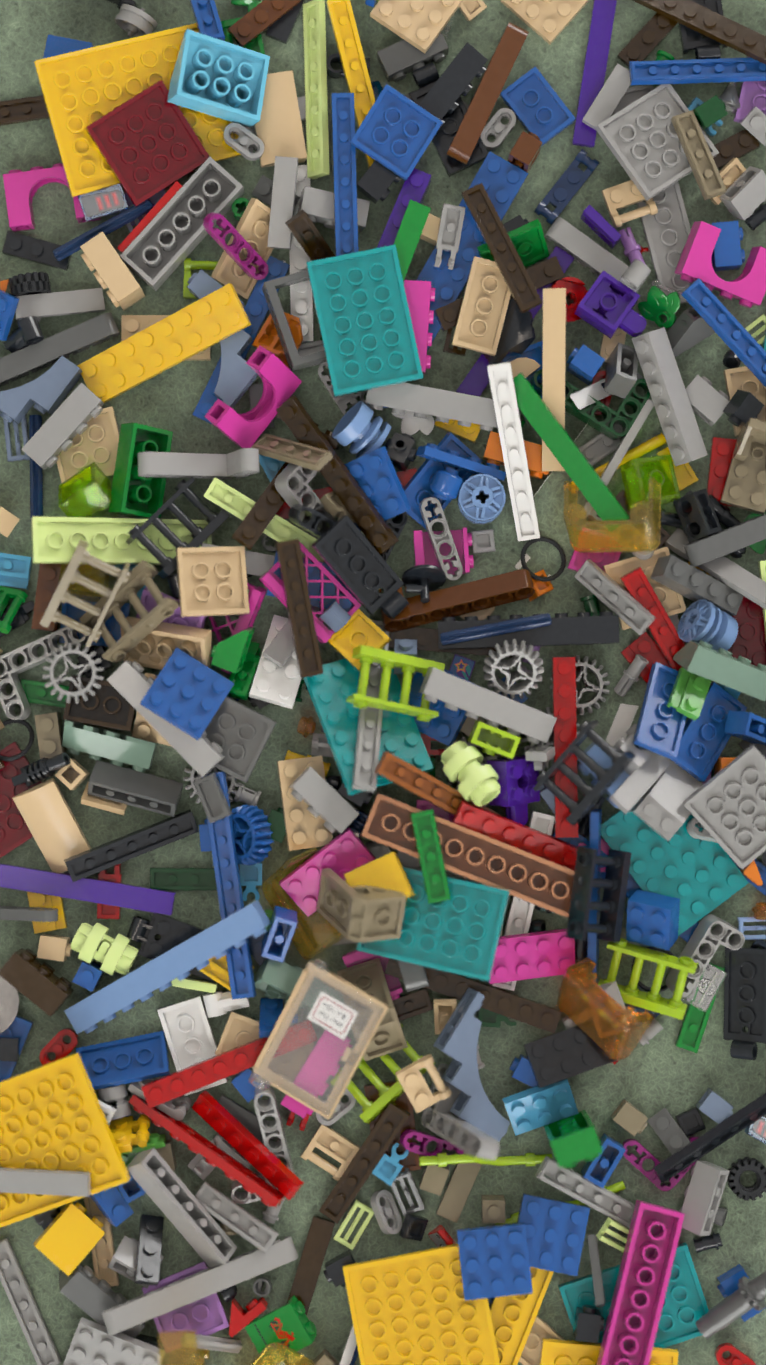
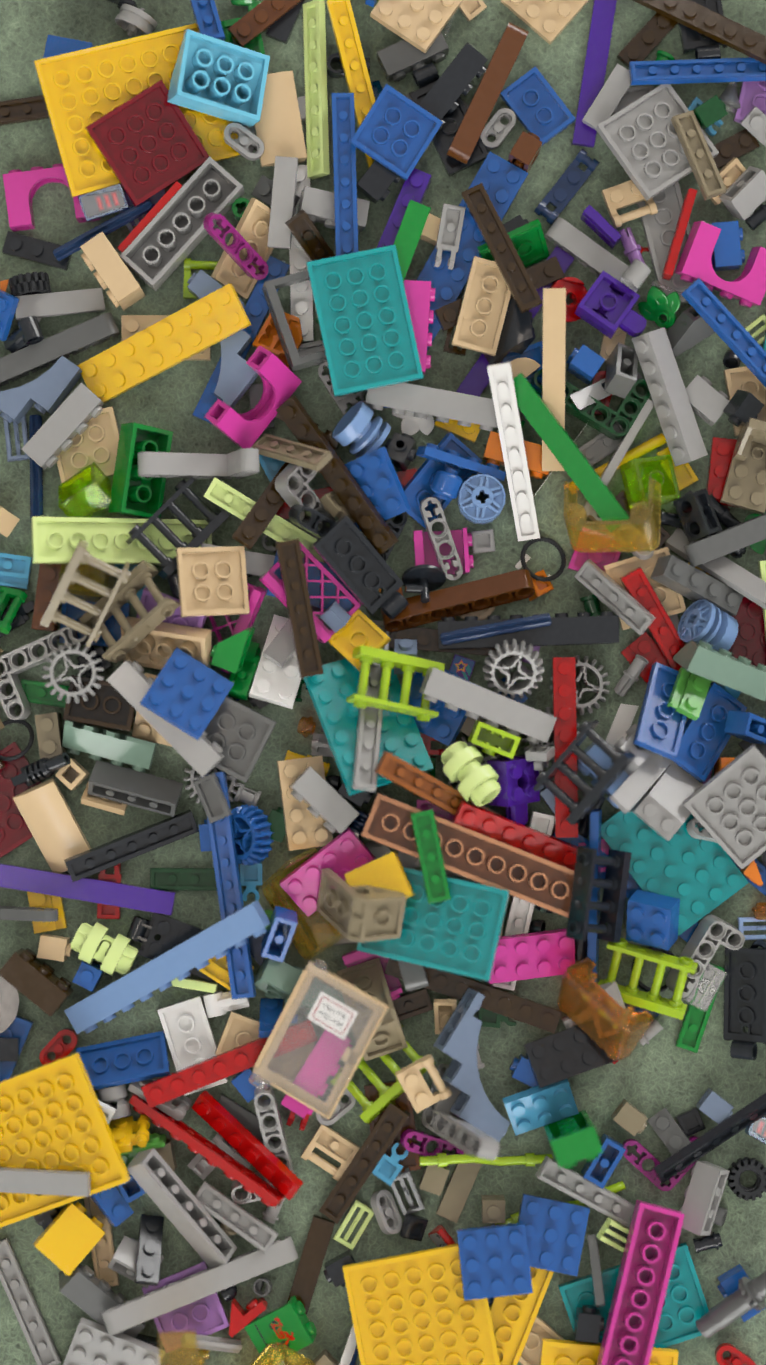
(679, 234): none -> red tile

